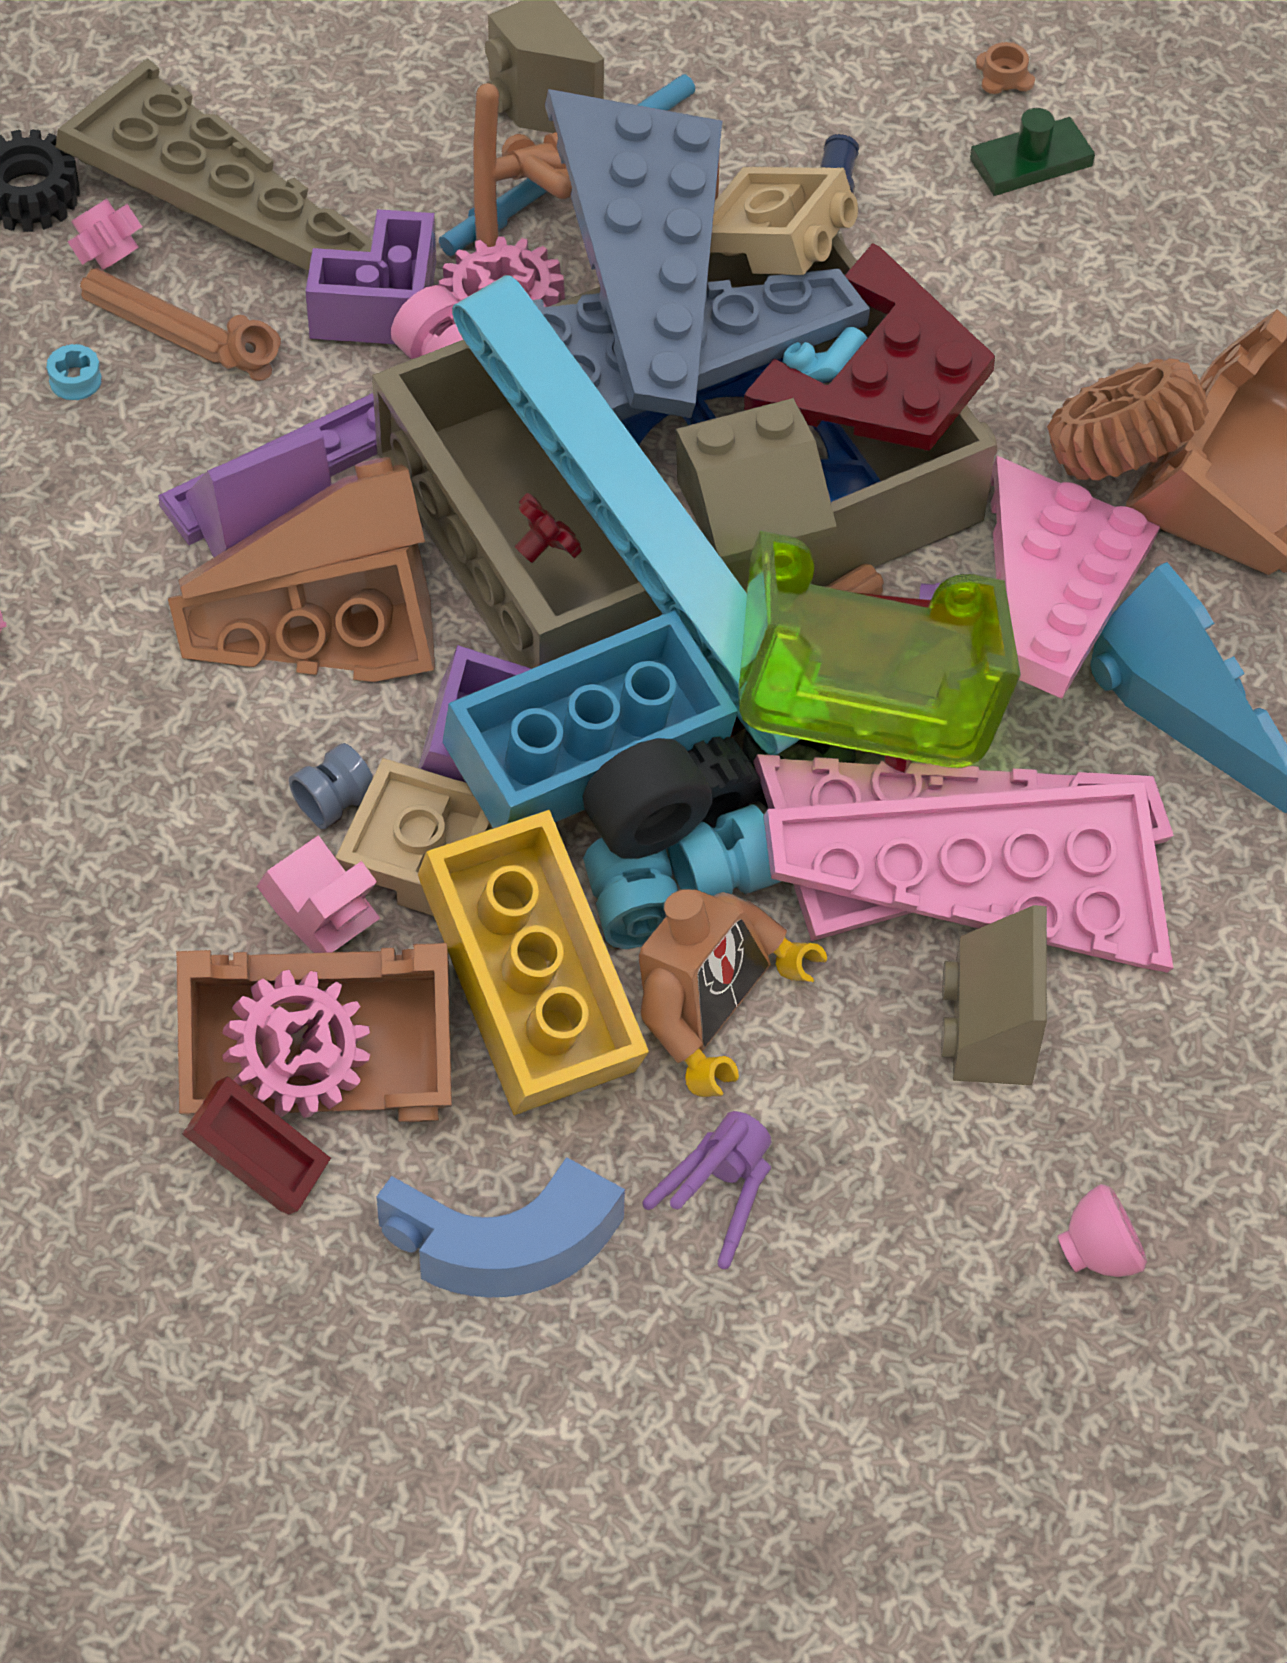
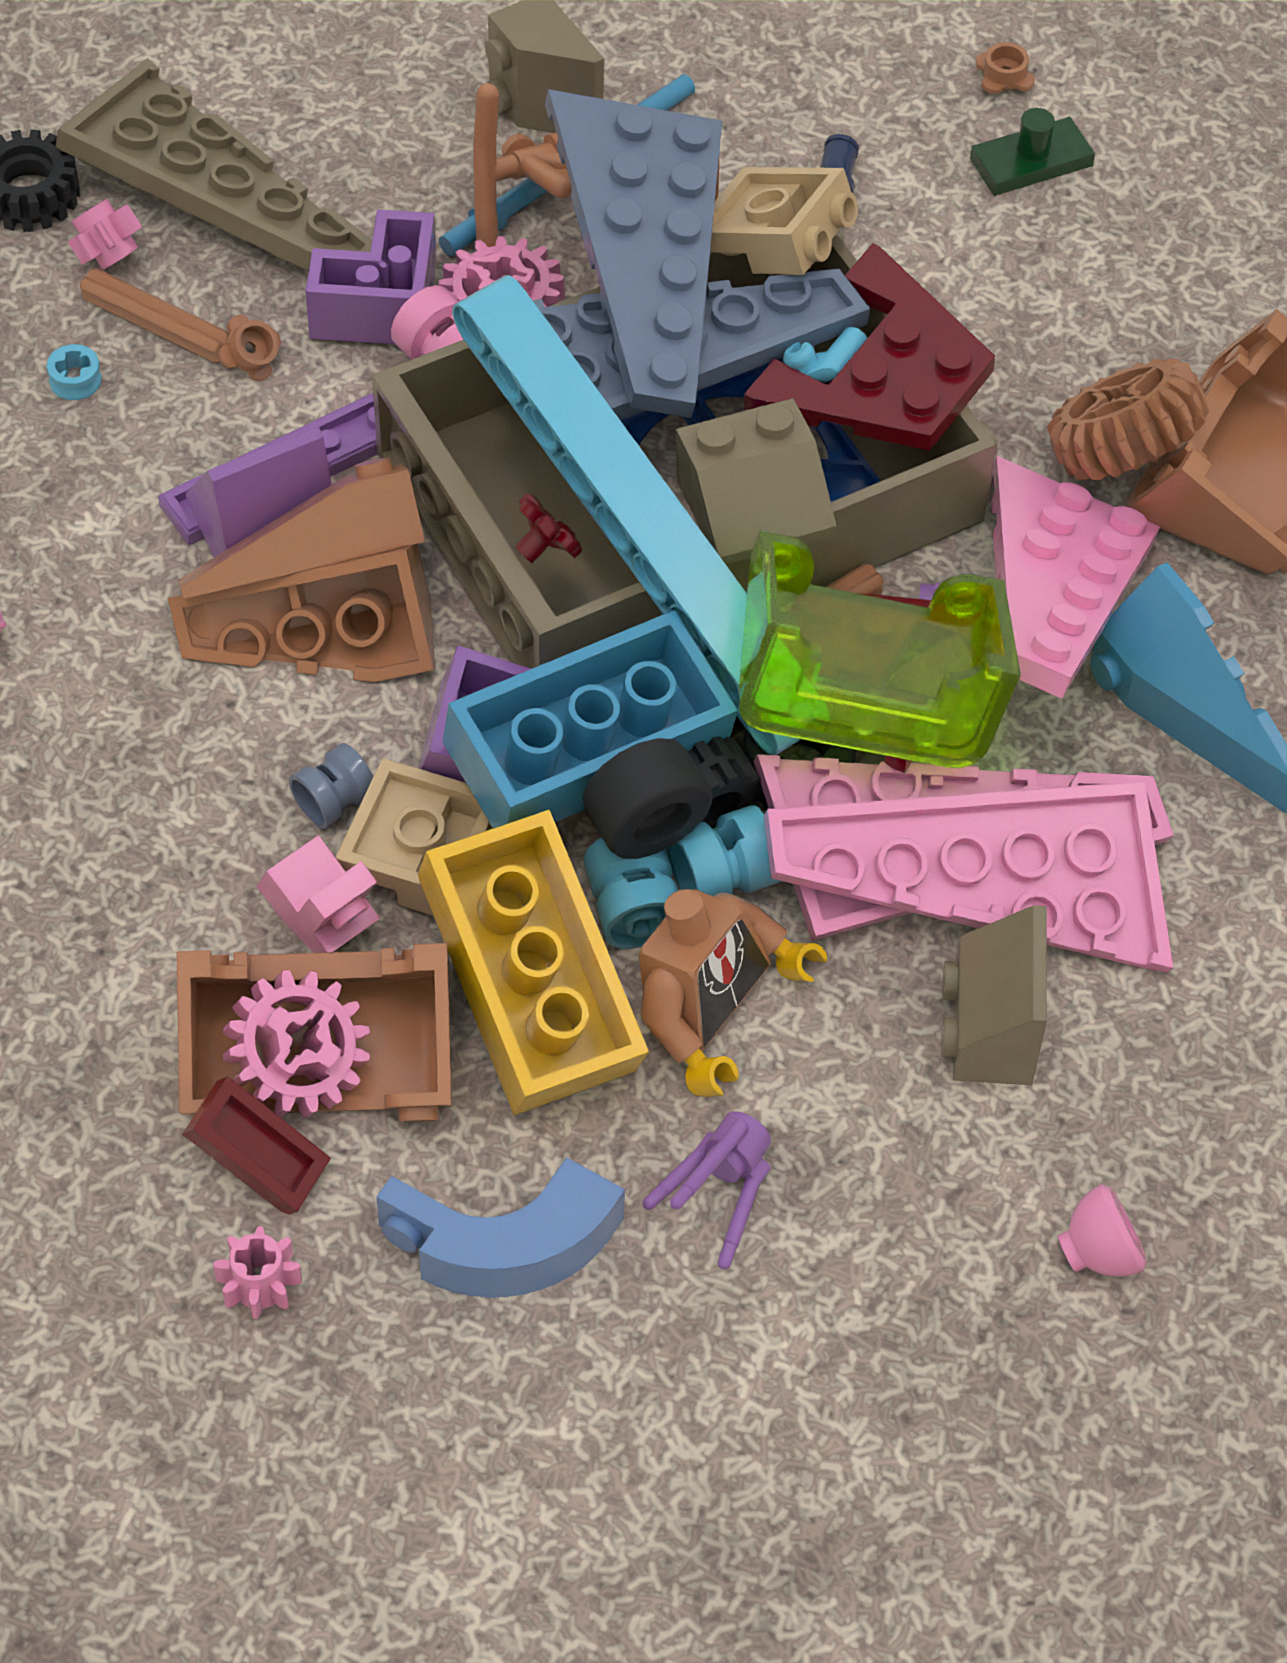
(259, 1290): none -> bright pink gear

